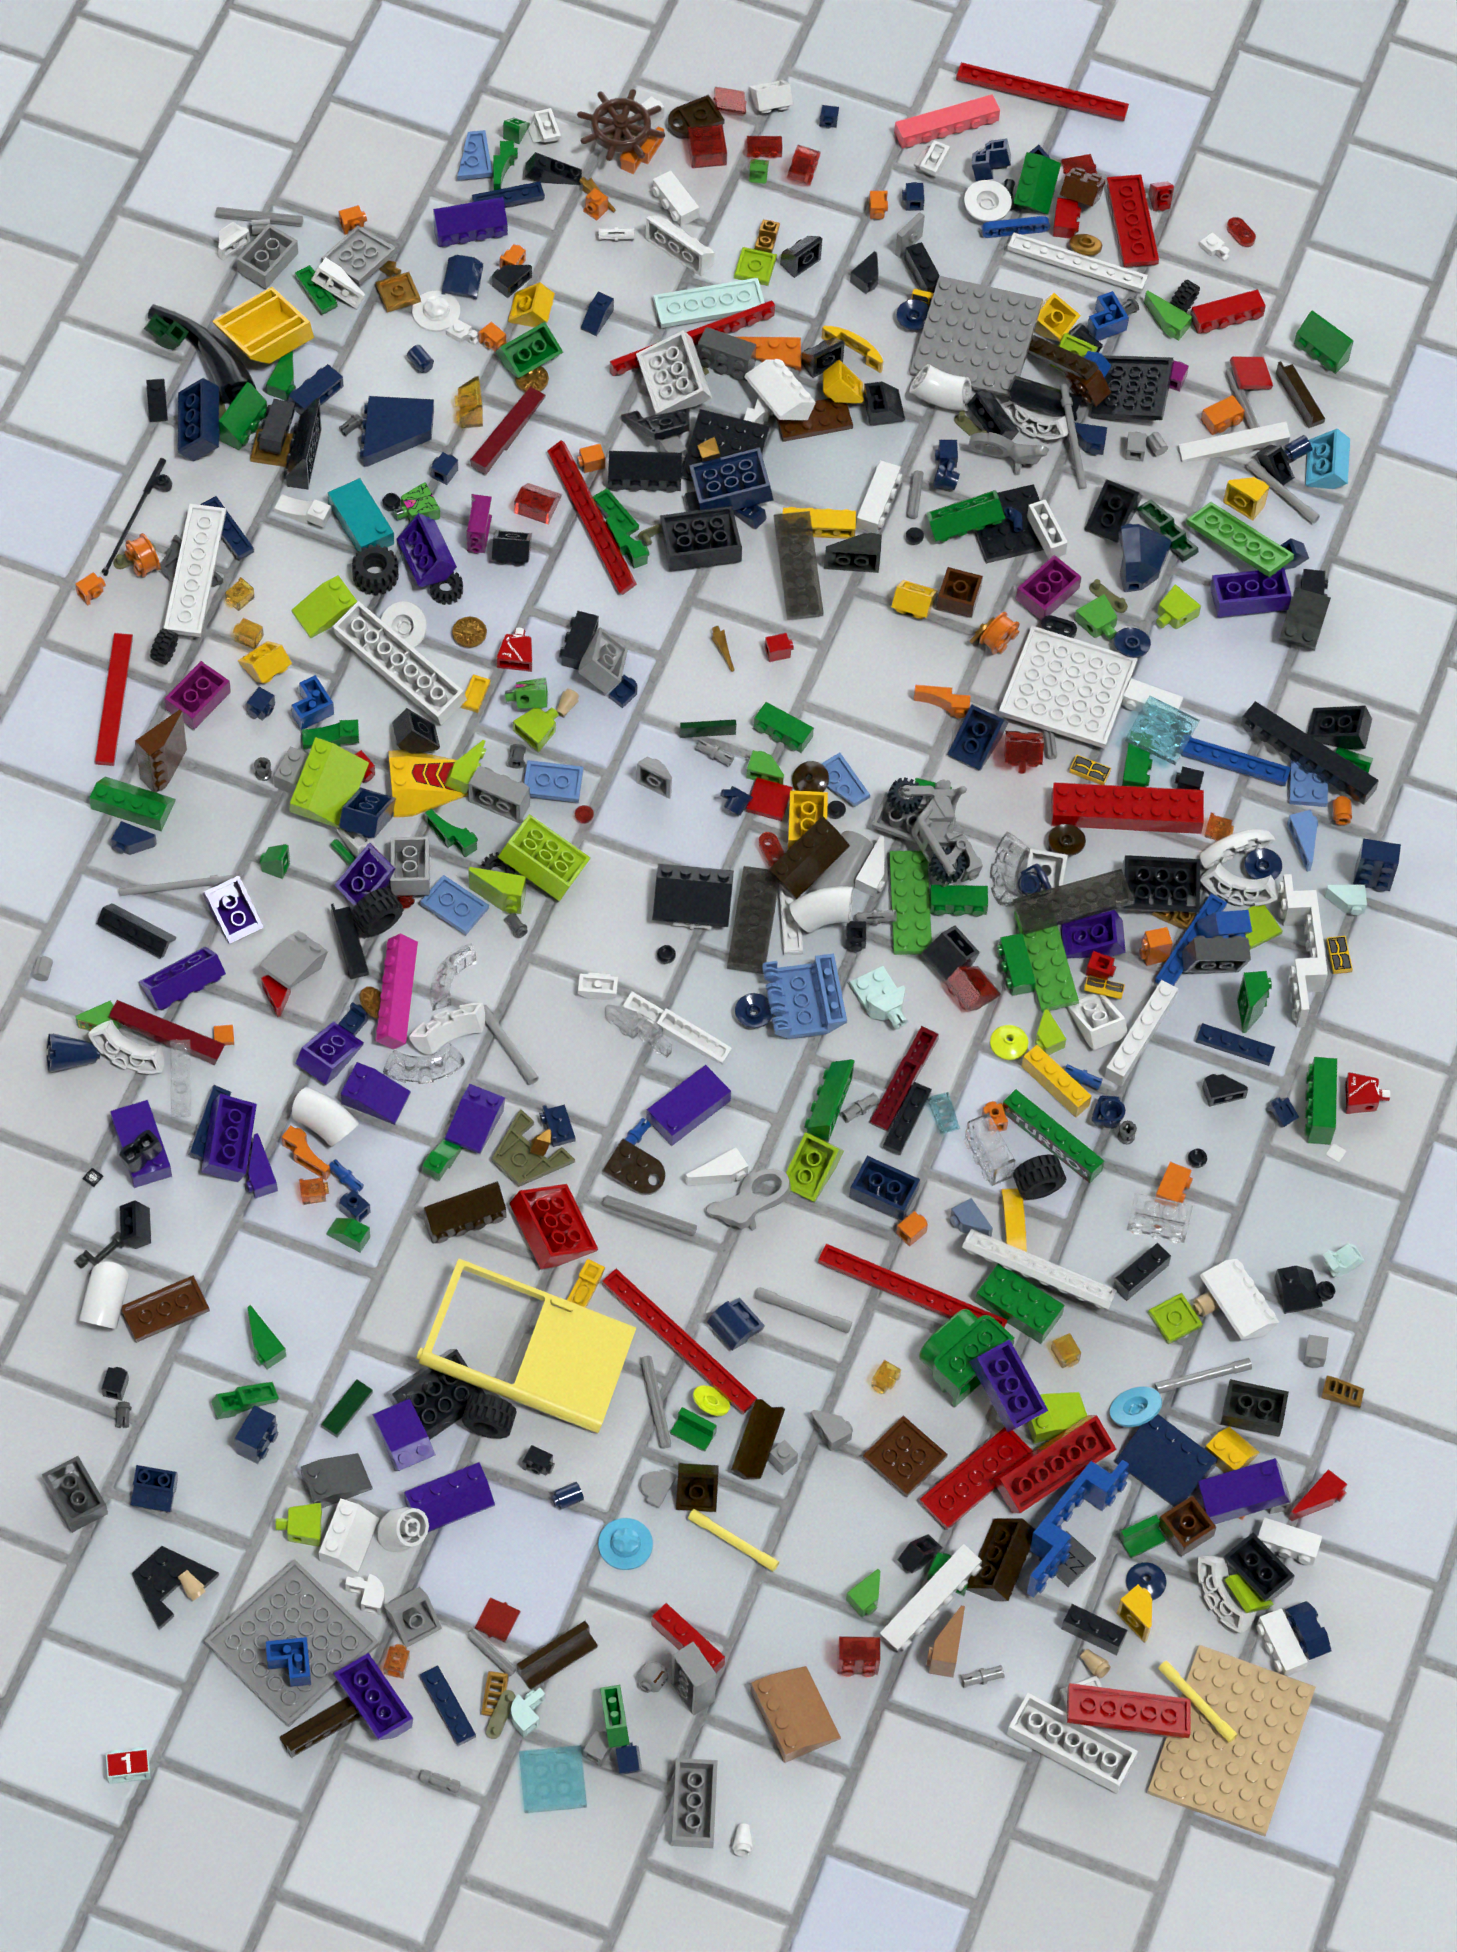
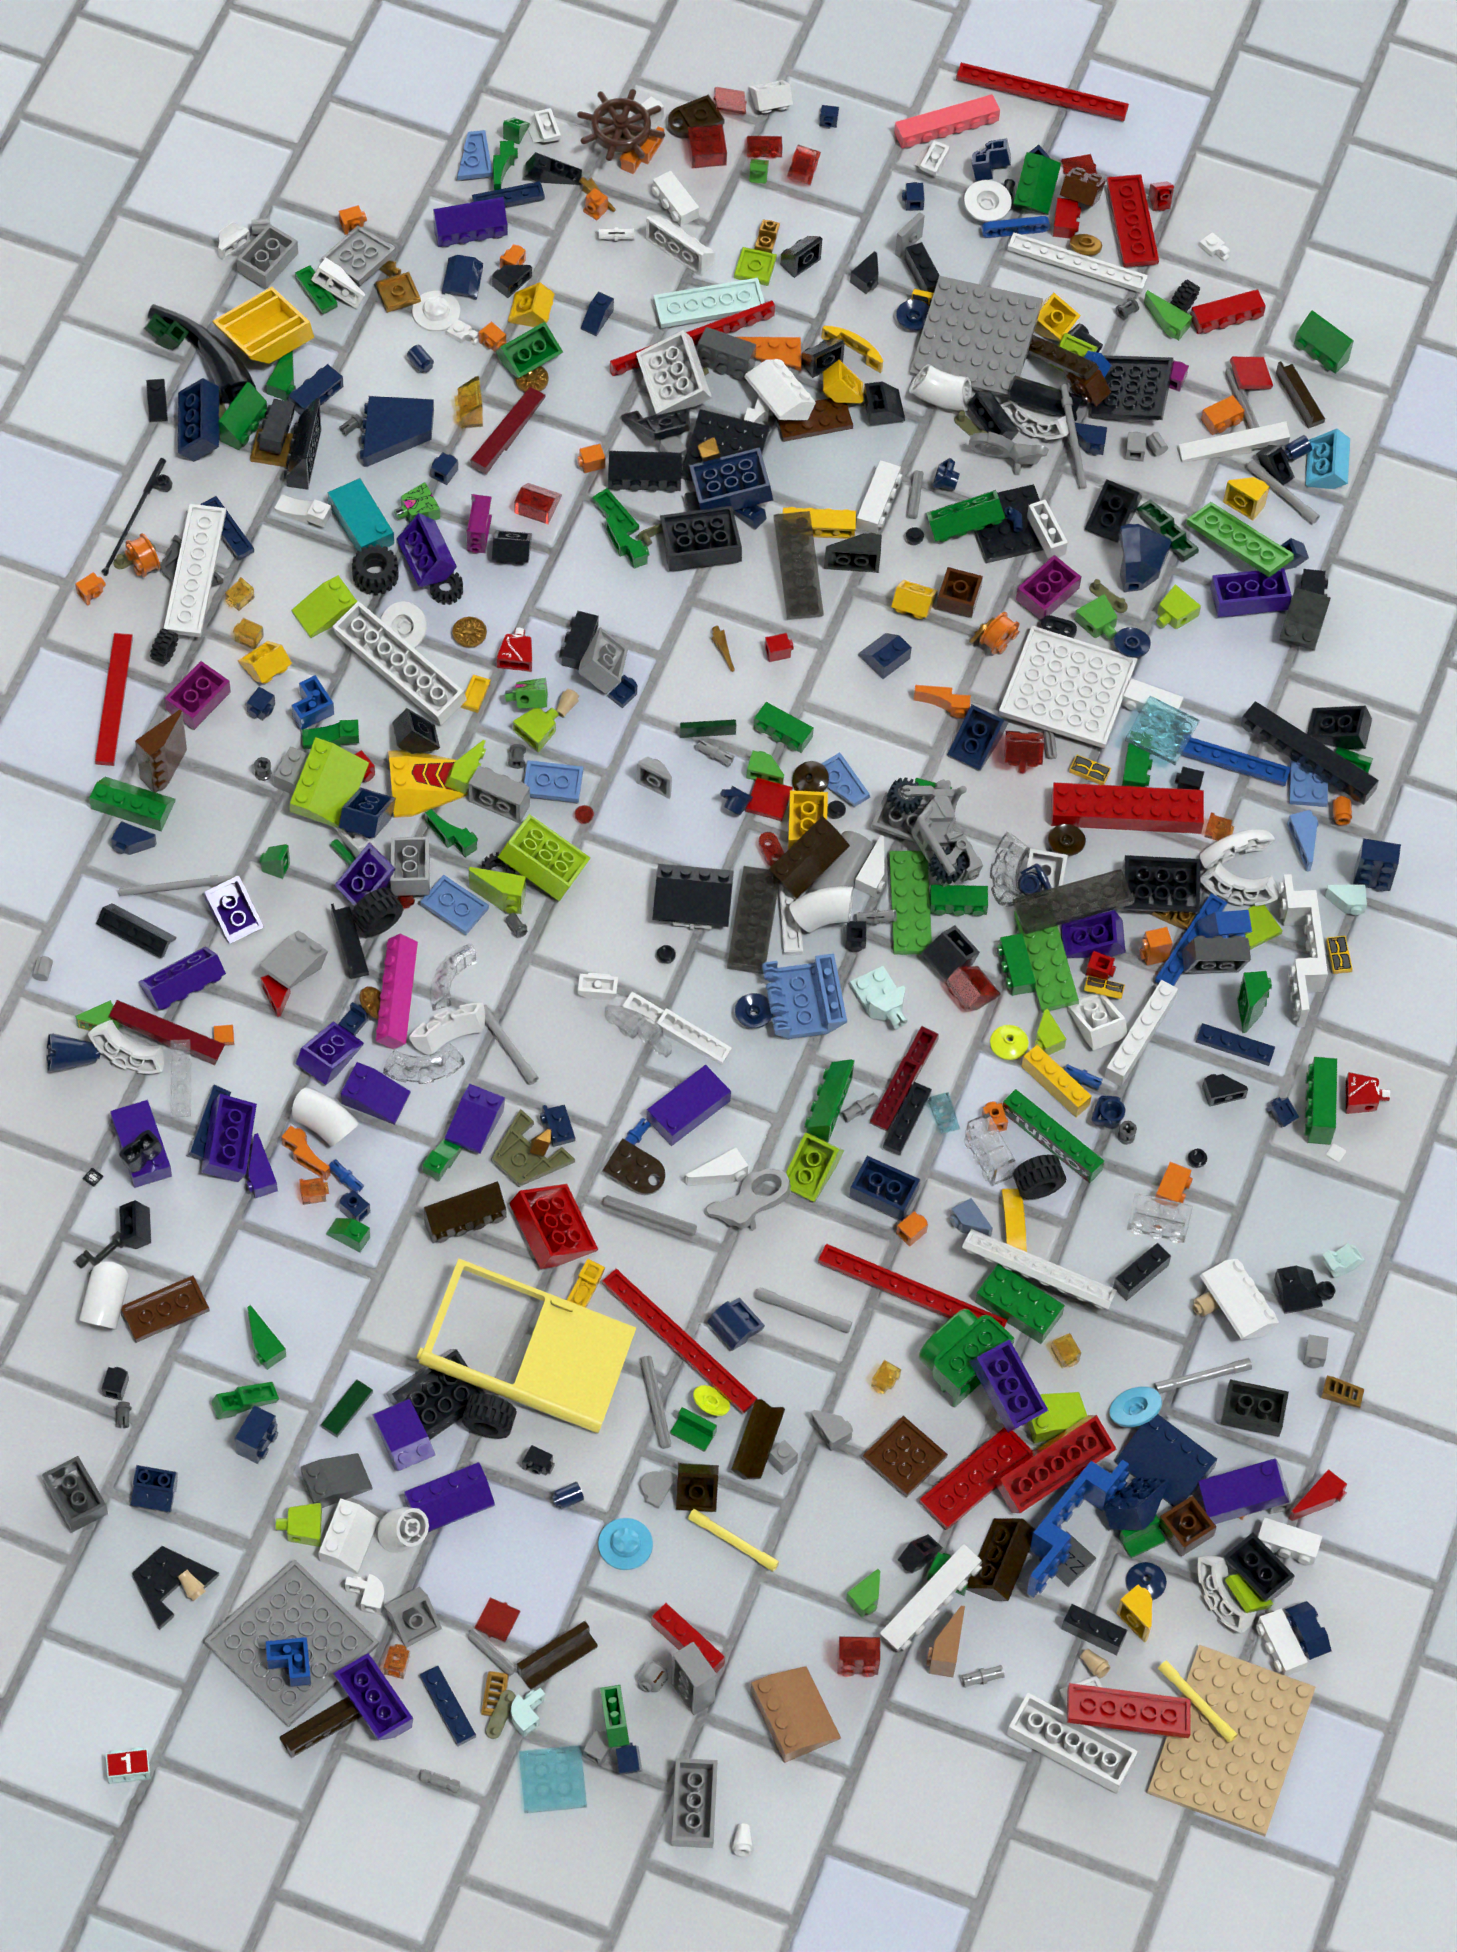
(248, 215): light grey axle -> none
(391, 501): black plate -> none
(592, 517): red plate -> none
(878, 204): orange brick -> none
(886, 654): none -> dark blue slope
(946, 450): dark blue brick -> none
(1109, 317): blue brick -> none
(1136, 1504): none -> dark blue slope
(1175, 1318): lime tile -> none
(1231, 1450): yellow slope -> none
(1239, 231): clear red plate -> none
(1263, 858): dark blue dish -> none

